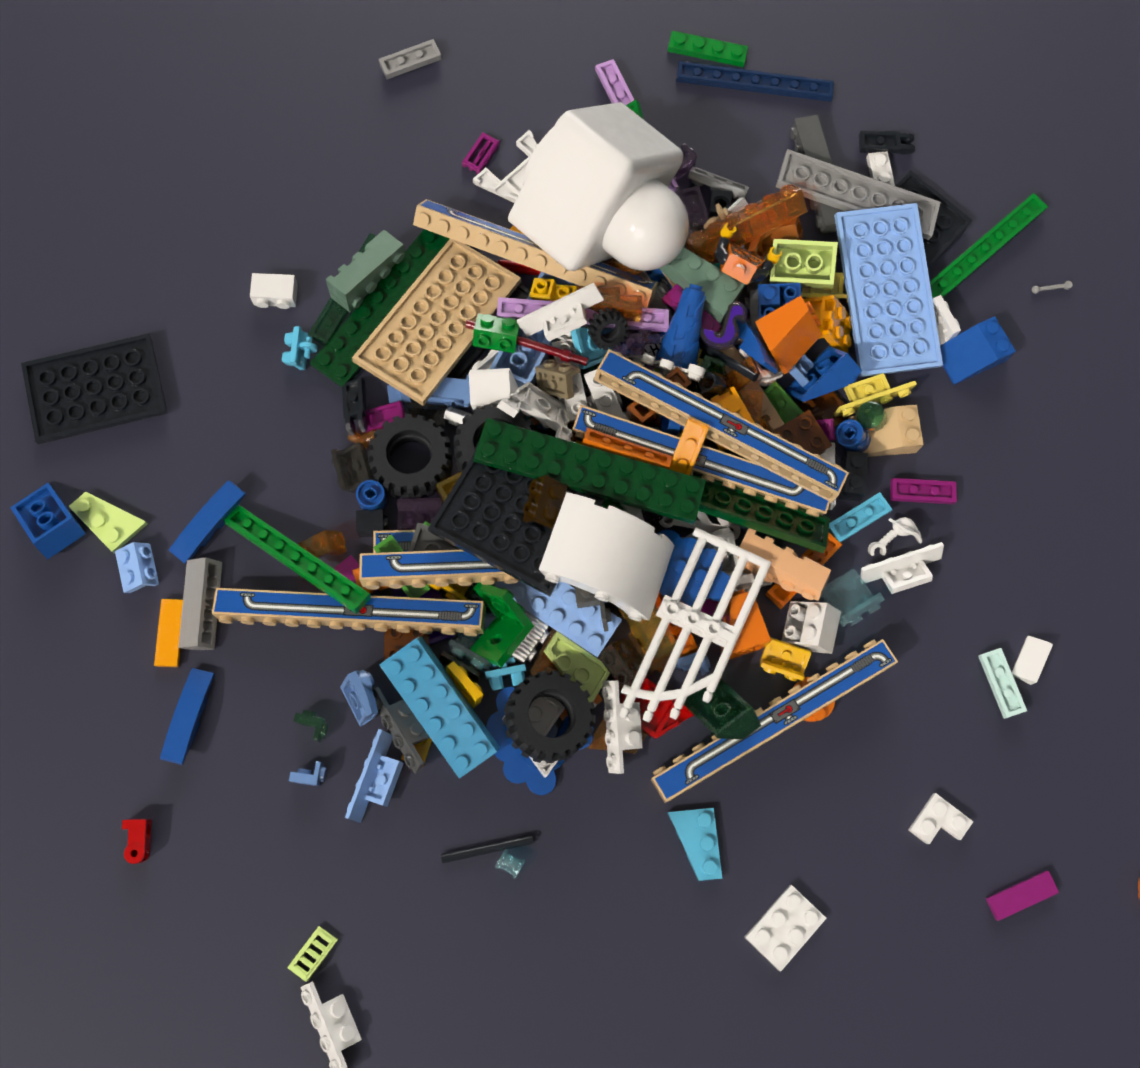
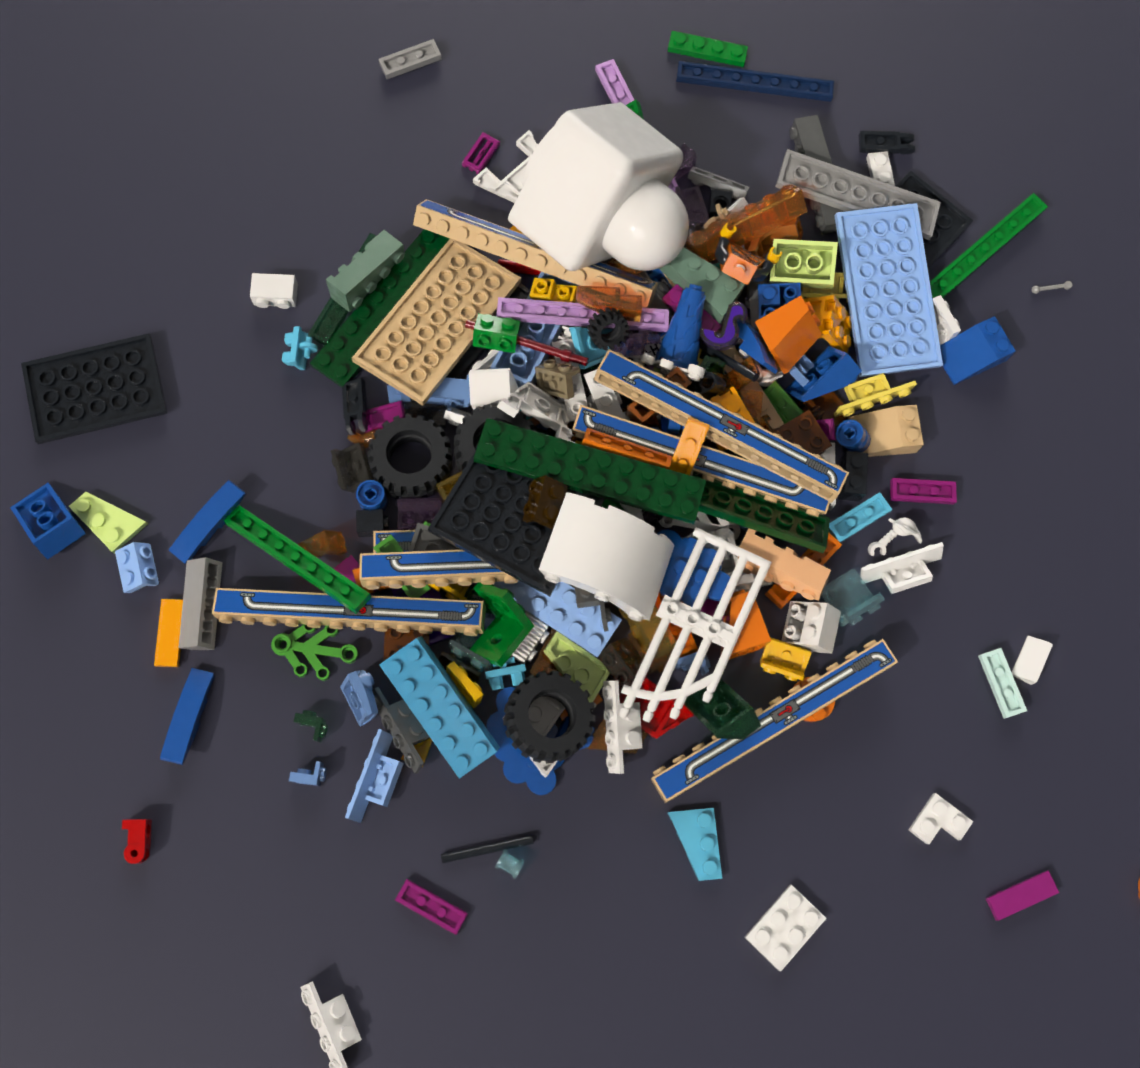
(299, 971): yellowish green slope -> none
(311, 648): none -> bright green plant
(431, 906): none -> magenta tile
(561, 314): white bracket -> none
(871, 416): clear green head -> none

